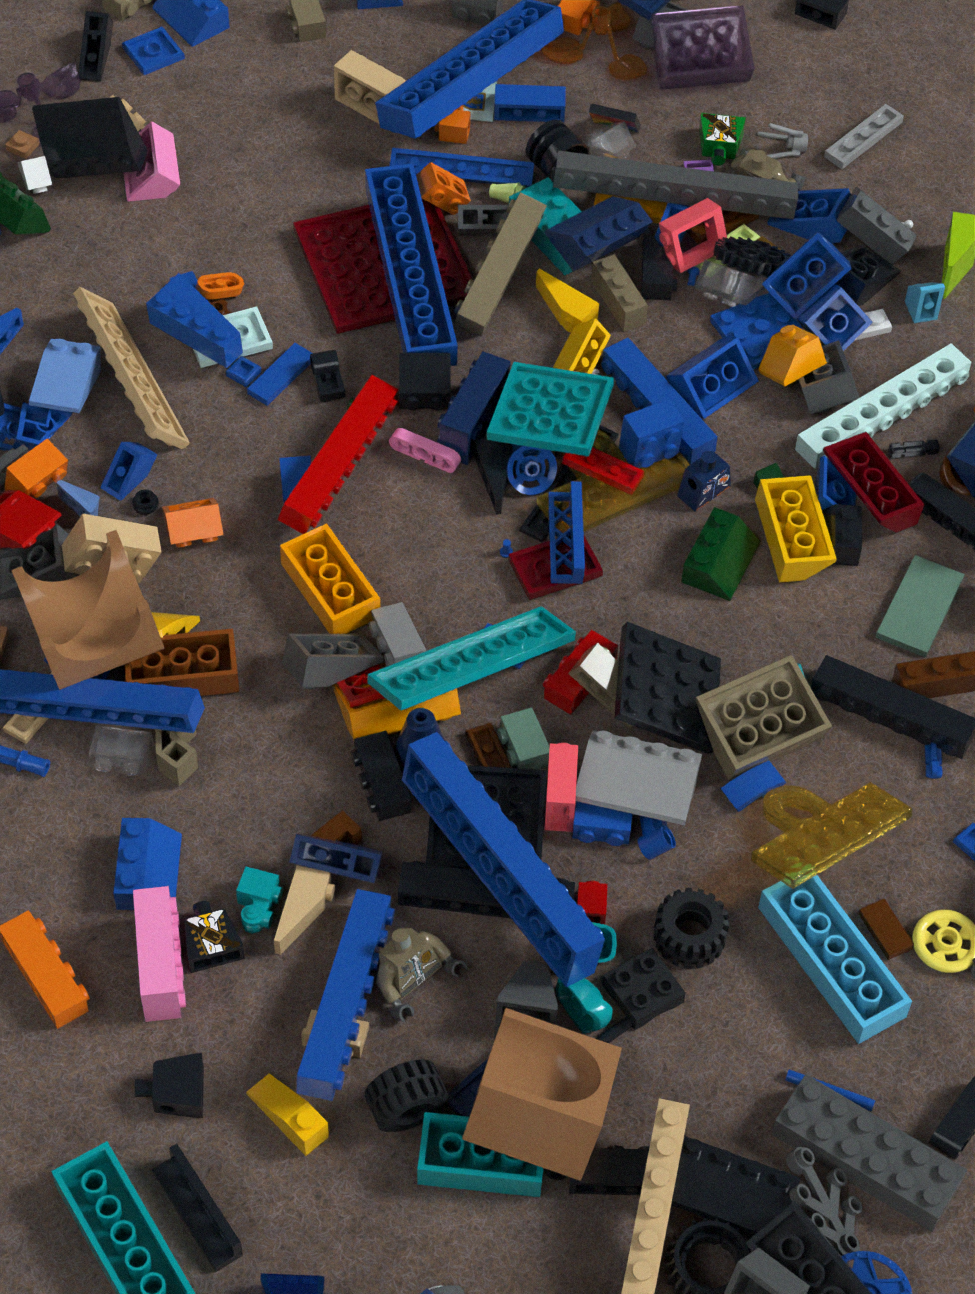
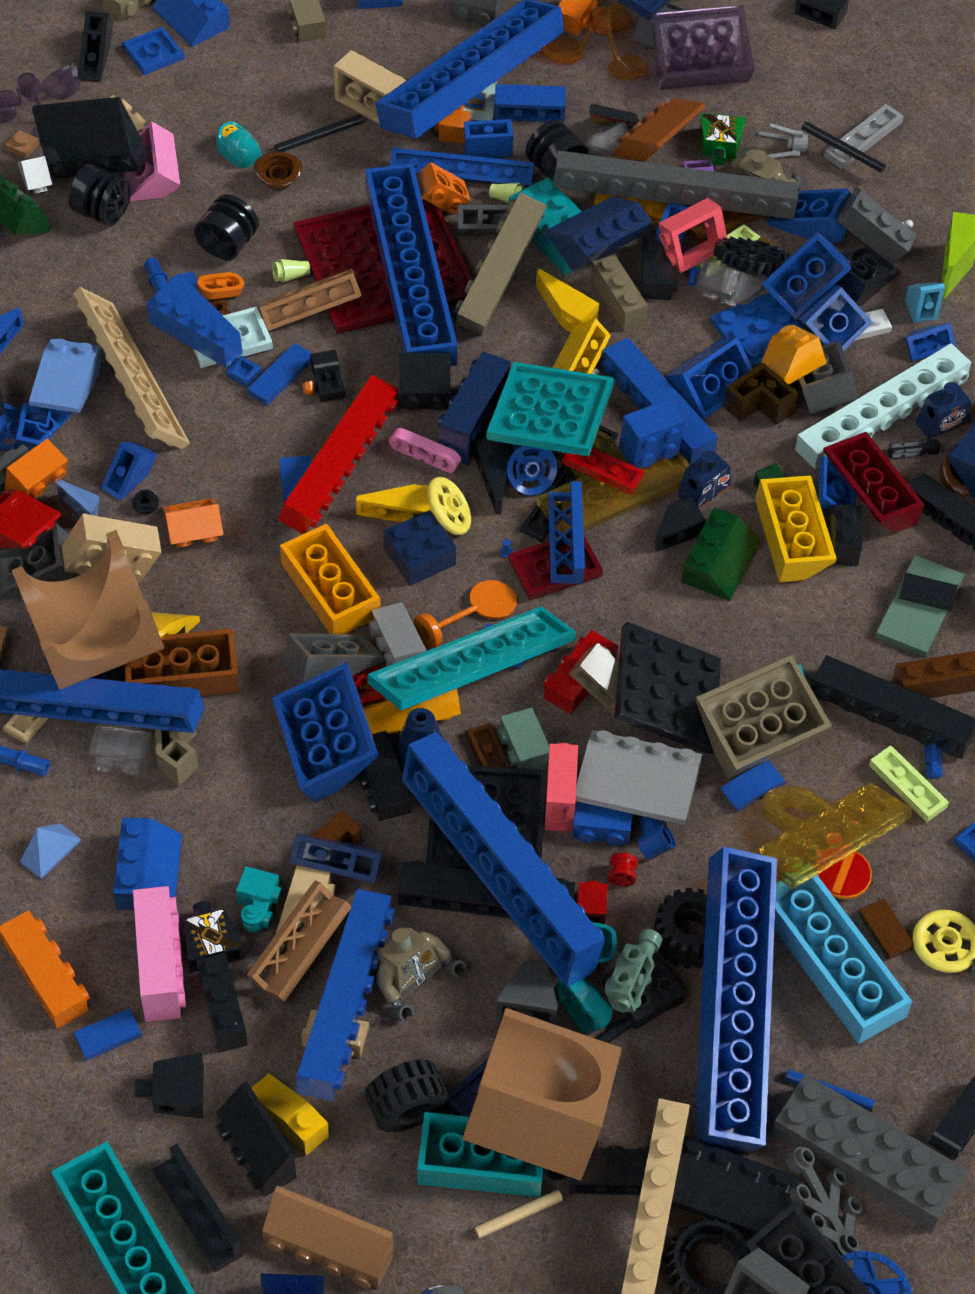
(48, 848): none -> medium blue slope
(99, 194): none -> black wheel
(107, 1034): none -> blue tile
(157, 277): none -> blue axle
(222, 1002): none -> black brick
(226, 227): none -> black wheel
(237, 145): none -> teal piece
(255, 1141): none -> black slope
(278, 169): none -> reddish brown hat
(288, 270): none -> yellowish green cone
(301, 945): none -> medium nougat fence
(309, 299): none -> medium nougat fence
(309, 388): none -> orange piece
(318, 133): none -> black bar
(325, 732): none -> blue slope
(327, 1238): none -> medium nougat slope
(394, 504): none -> yellow slope
(419, 547): none -> dark blue brick
(449, 505): none -> light yellow plate
(487, 598): none -> orange piece
(488, 138): none -> blue brick
(518, 1214): none -> tan bar
(622, 869): none -> red wheel
(633, 972): none -> sand green brick
(657, 129): none -> dark orange slope
(679, 524): none -> black slope
(736, 1001): none -> blue brick
(761, 391): none -> dark brown brick
(843, 146): none -> black bar
(848, 877): none -> red piece
(908, 783): none -> yellowish green plate
(928, 591): none -> black tile
(929, 340): none -> blue slope
(944, 411): none -> dark blue torso

